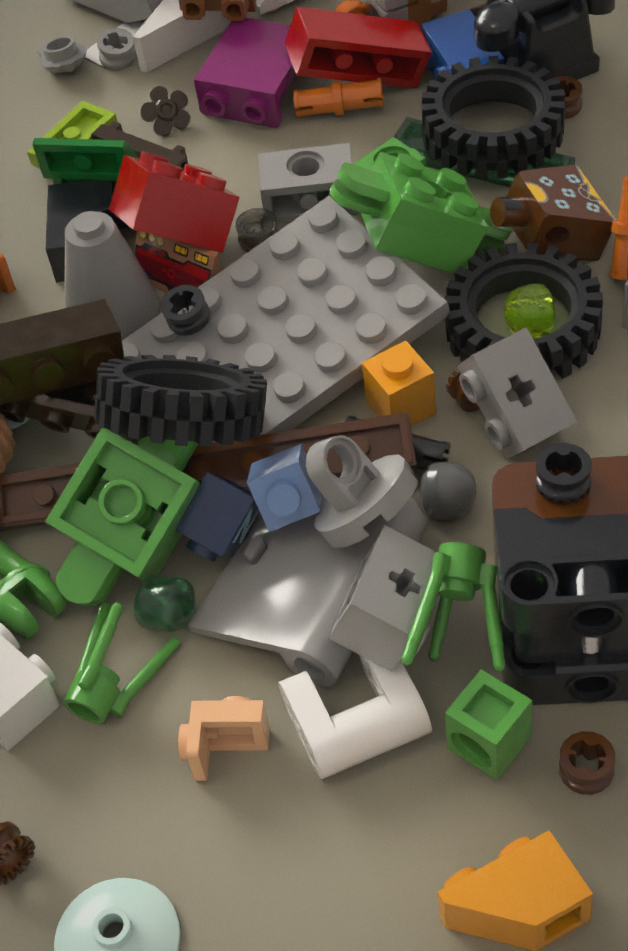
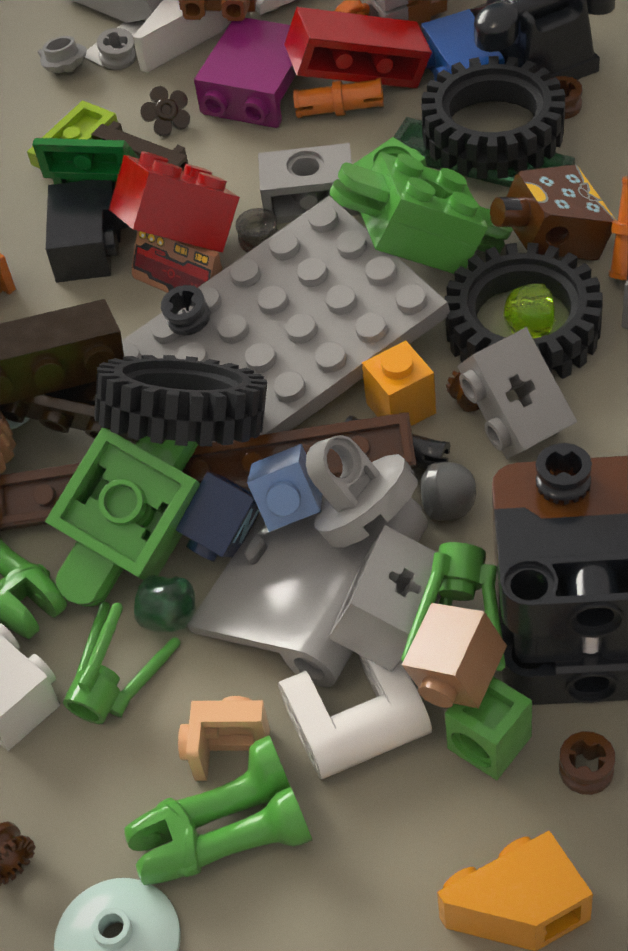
(105, 267): light grey cone -> none
(178, 820): none -> bright green piece
(454, 656): none -> medium nougat brick

